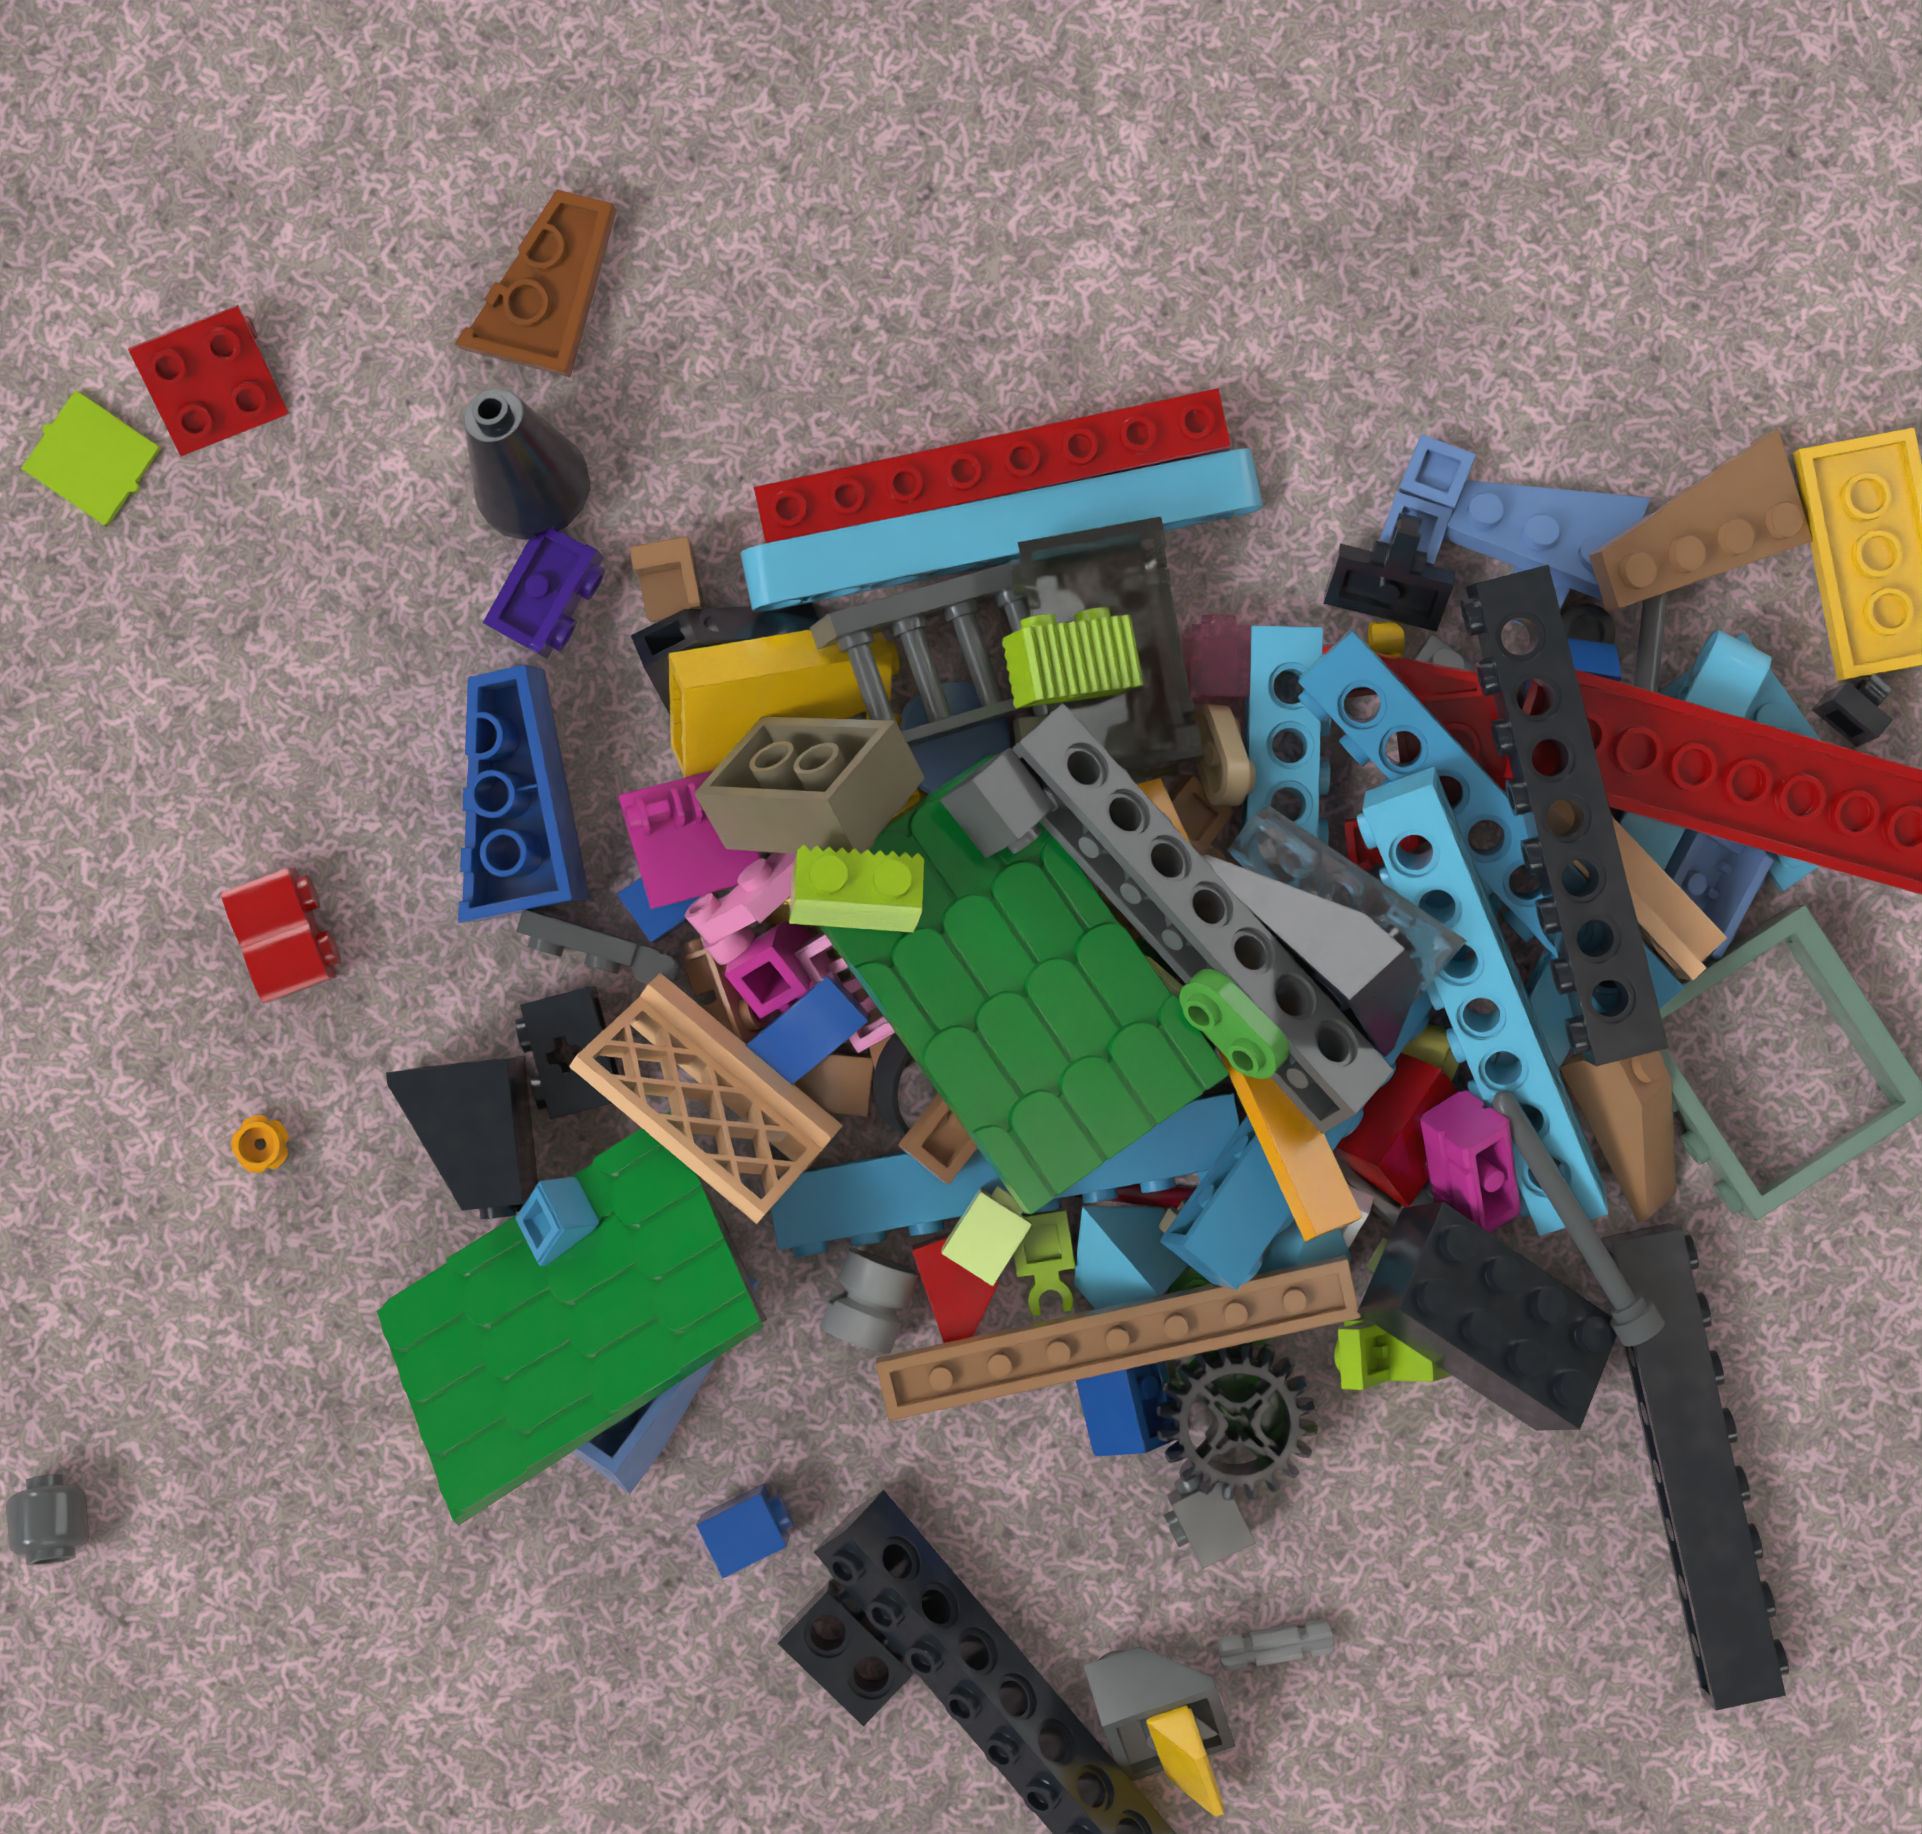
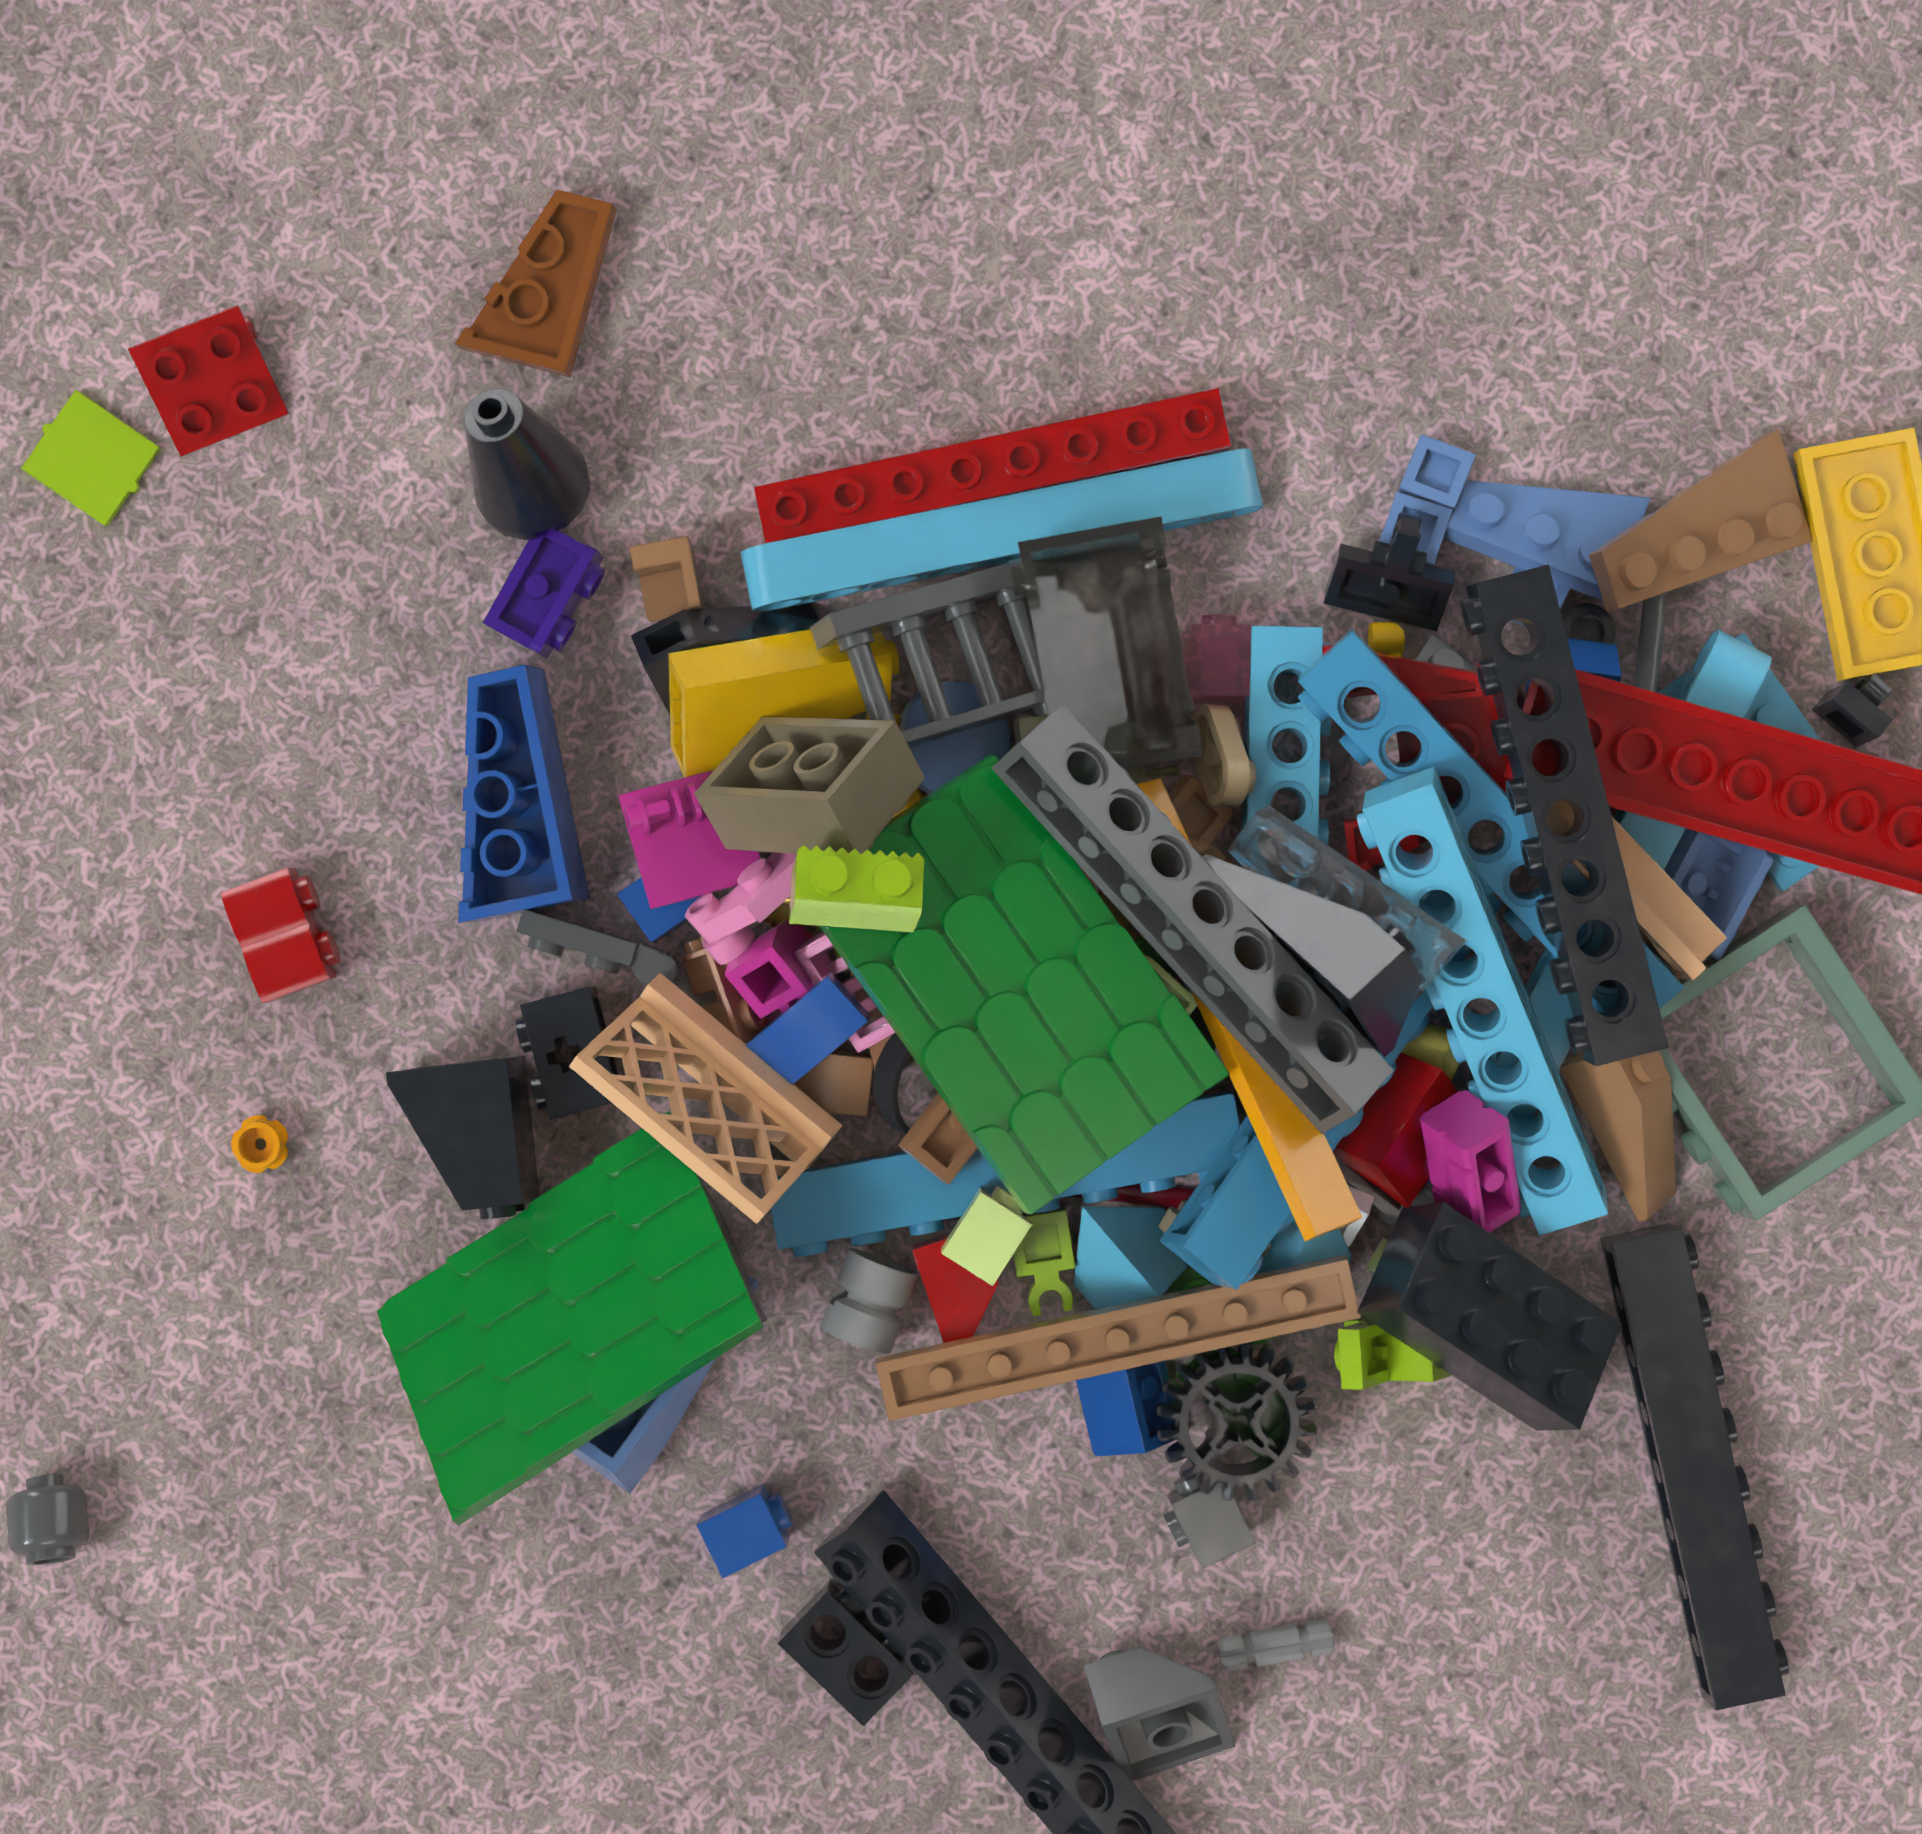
(556, 1218): dark azure slope -> none
(999, 805): dark grey brick -> none
(1072, 659): lime brick -> none
(1185, 1757): yellow slope -> none
(1234, 1024): bright green plate -> none
(1632, 1315): dark grey piece -> none

